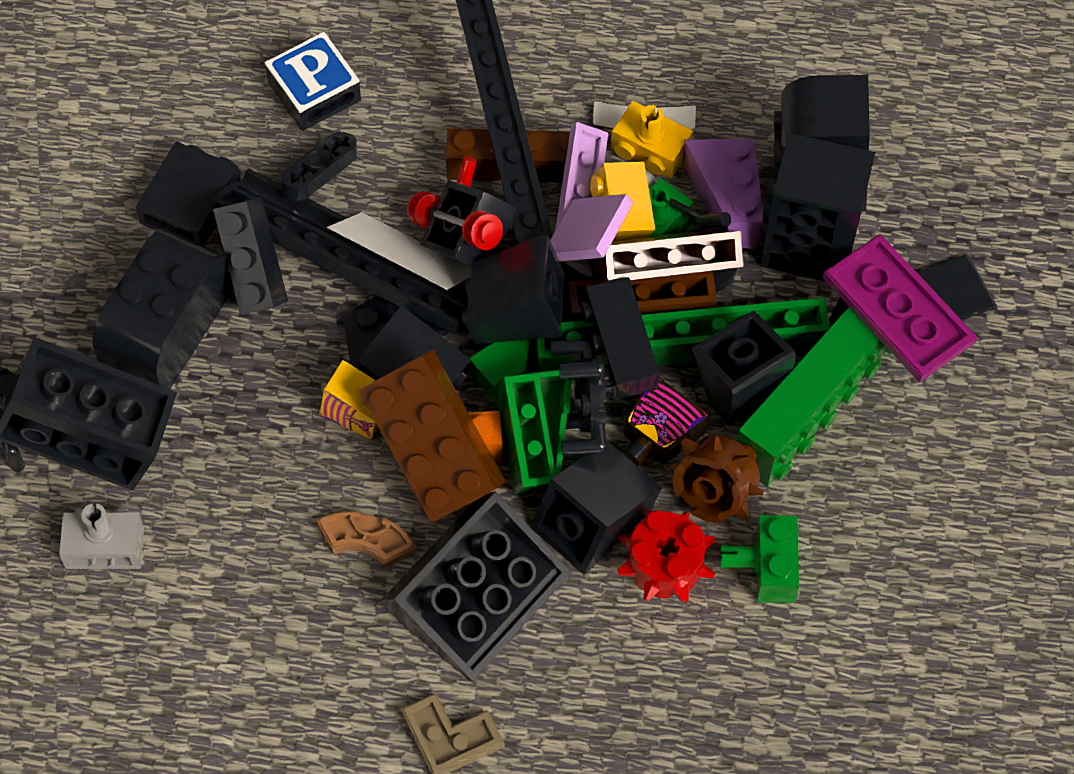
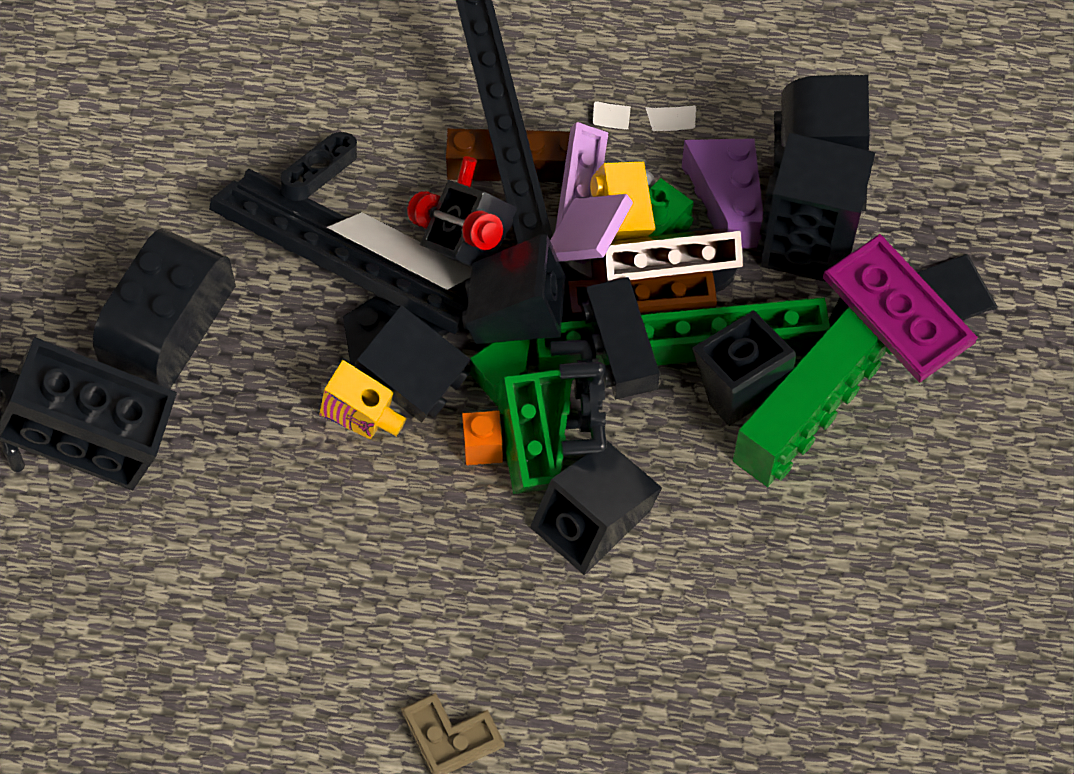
(101, 539): light grey brick -> none
(183, 192): black brick -> none
(250, 255): black brick -> none
(313, 81): piece -> none
(367, 534): medium nougat tile -> none
(432, 436): reddish brown brick -> none
(476, 585): black slope -> none
(650, 139): yellow brick -> none
(661, 423): torso -> none
(669, 575): red brick -> none
(703, 220): black plant -> none
(717, 478): reddish brown brick -> none
(772, 558): green brick -> none

